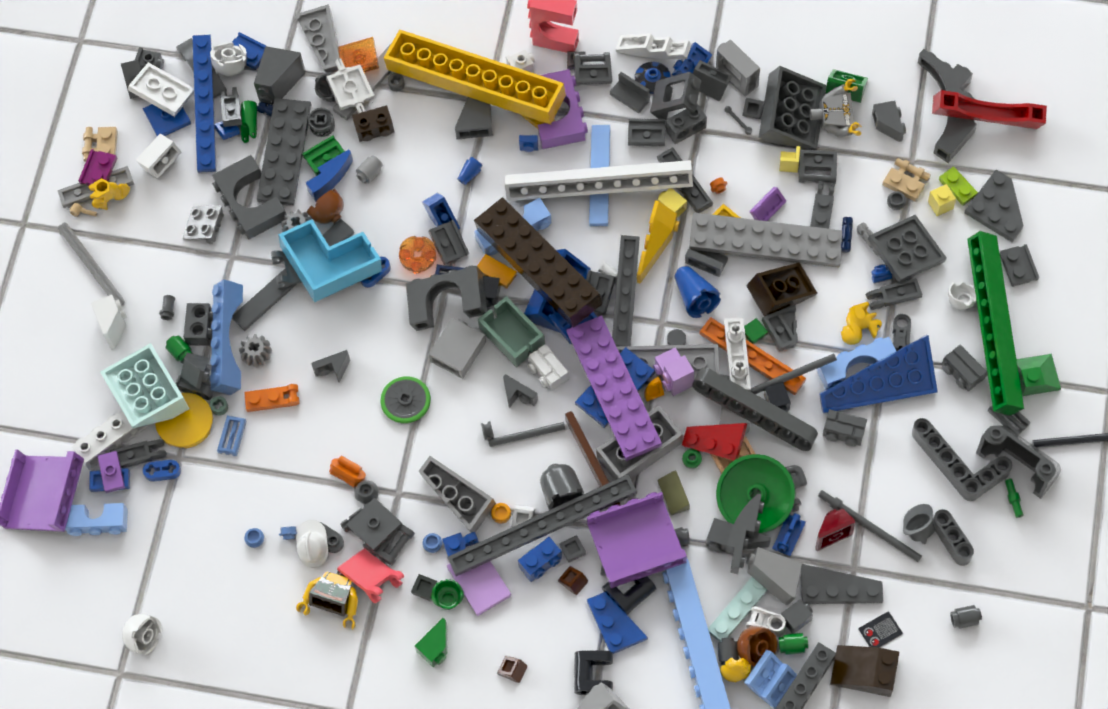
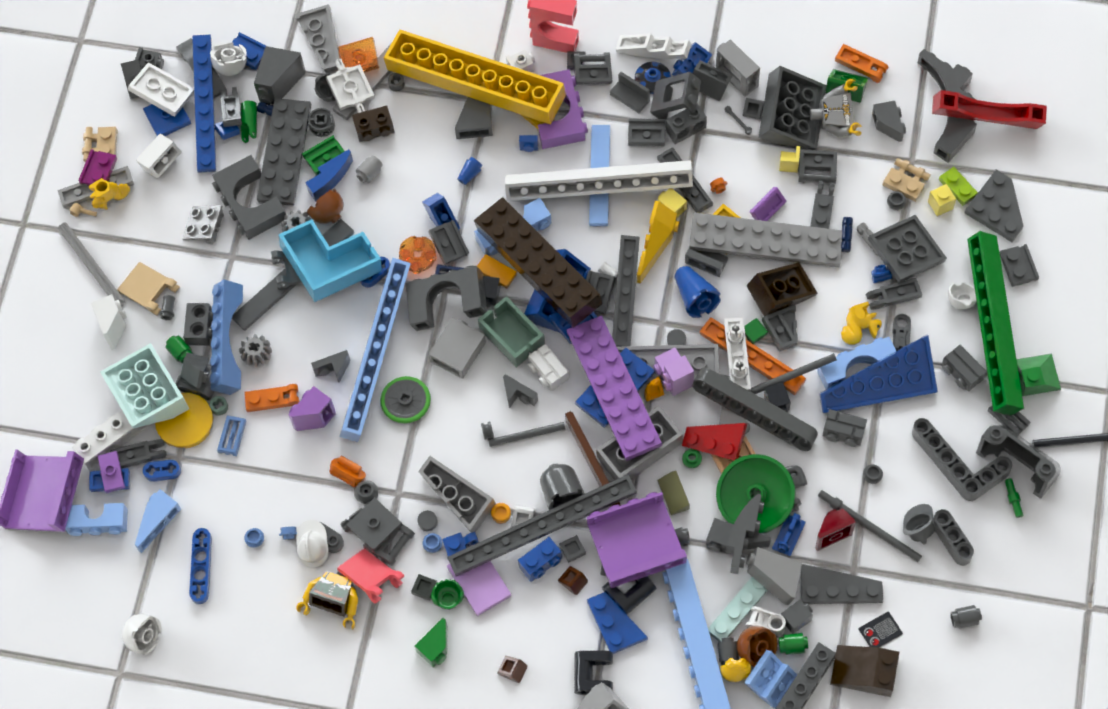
(145, 286): none -> tan flag
(157, 515): none -> light blue slope
(200, 566): none -> blue beam
(312, 411): none -> medium lavender slope
(375, 350): none -> light blue brick
(427, 520): none -> dark grey tile
(861, 63): none -> orange plate
(872, 474): none -> dark grey plate

